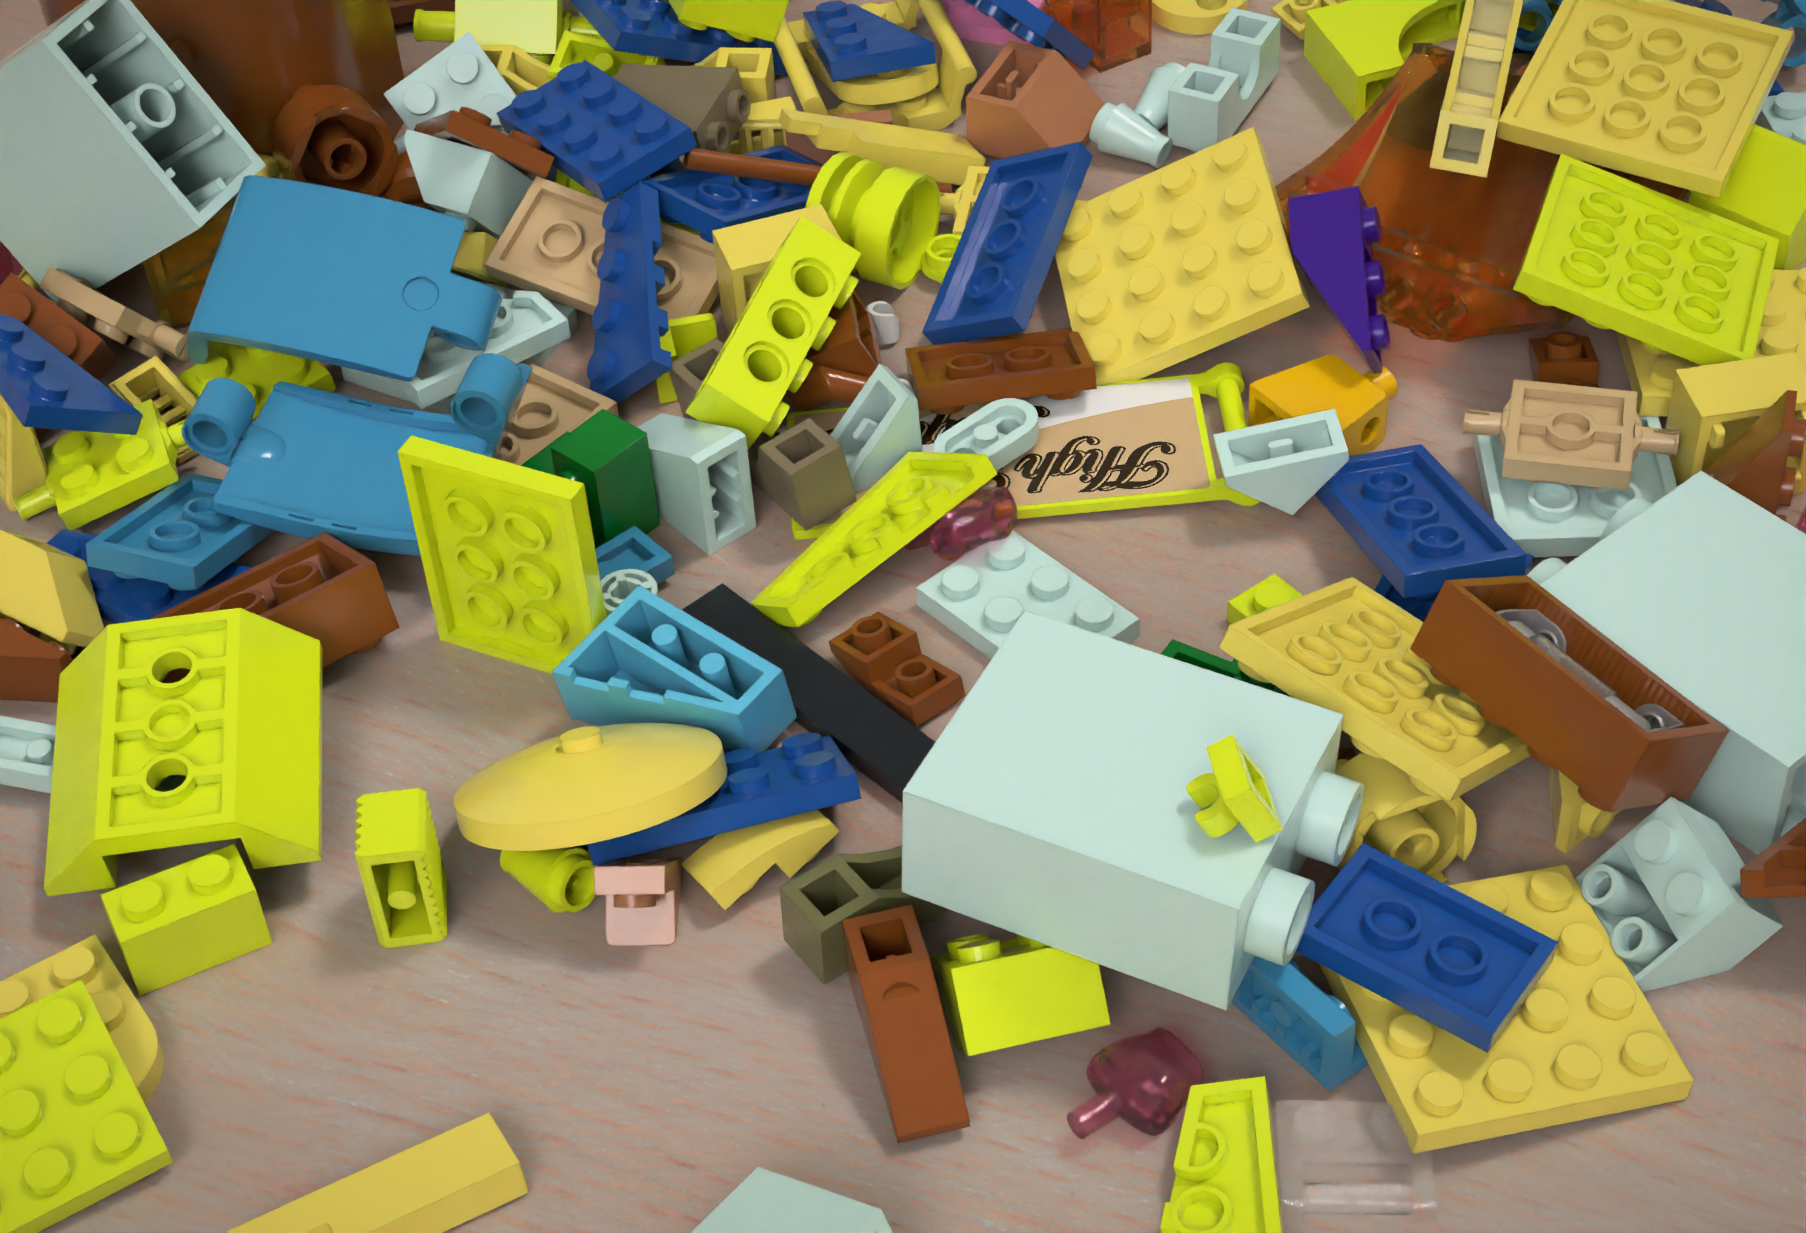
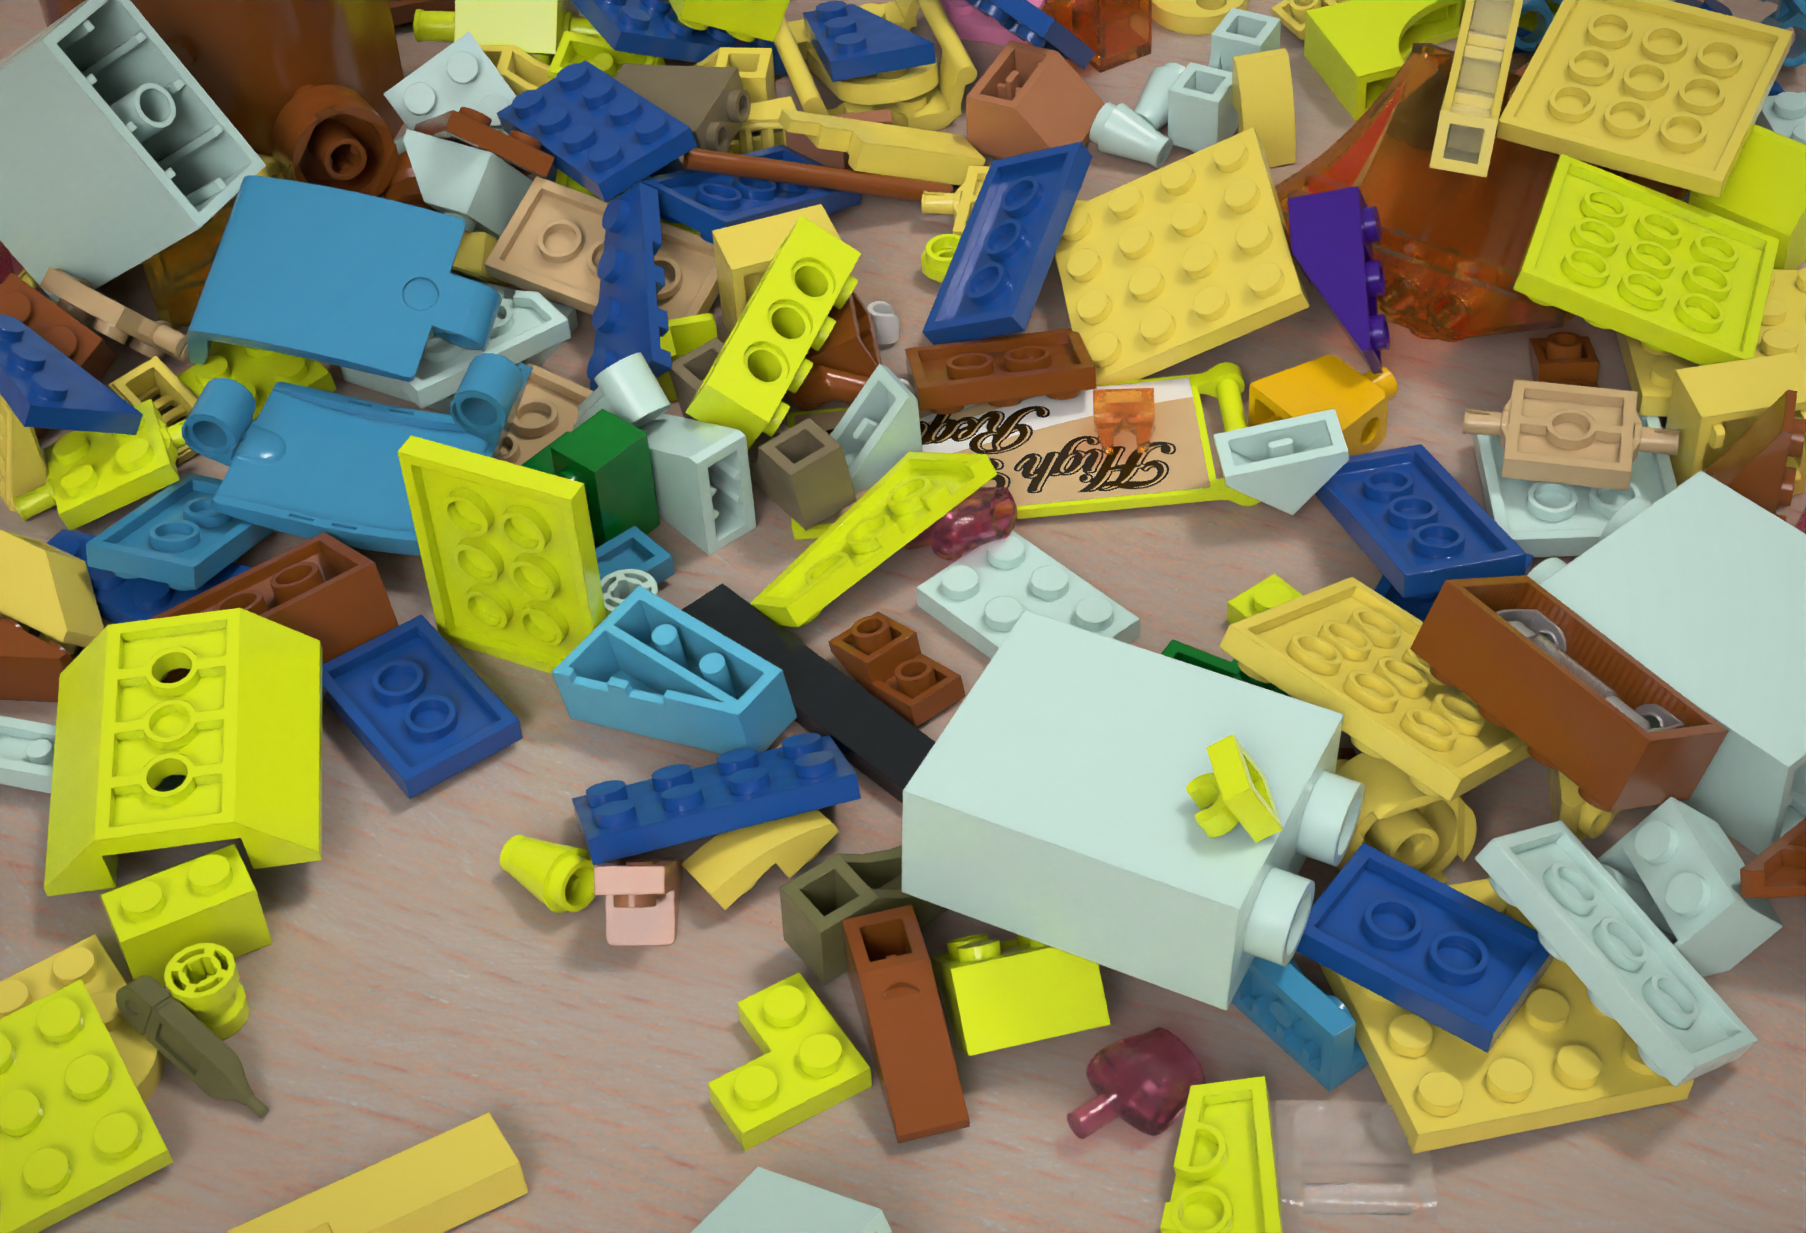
(186, 1042): none -> olive piece
(209, 986): none -> neon yellow wheel
(401, 867): neon yellow brick -> none
(417, 706): none -> blue plate
(590, 786): light yellow dish -> none
(626, 391): none -> light aqua piece
(803, 1067): none -> neon yellow plate
(879, 214): neon yellow wheel -> none
(998, 429): light aqua plate -> none
(1124, 411): none -> clear orange tile
(1266, 101): none -> light yellow slope
(1615, 952): none -> light aqua plate

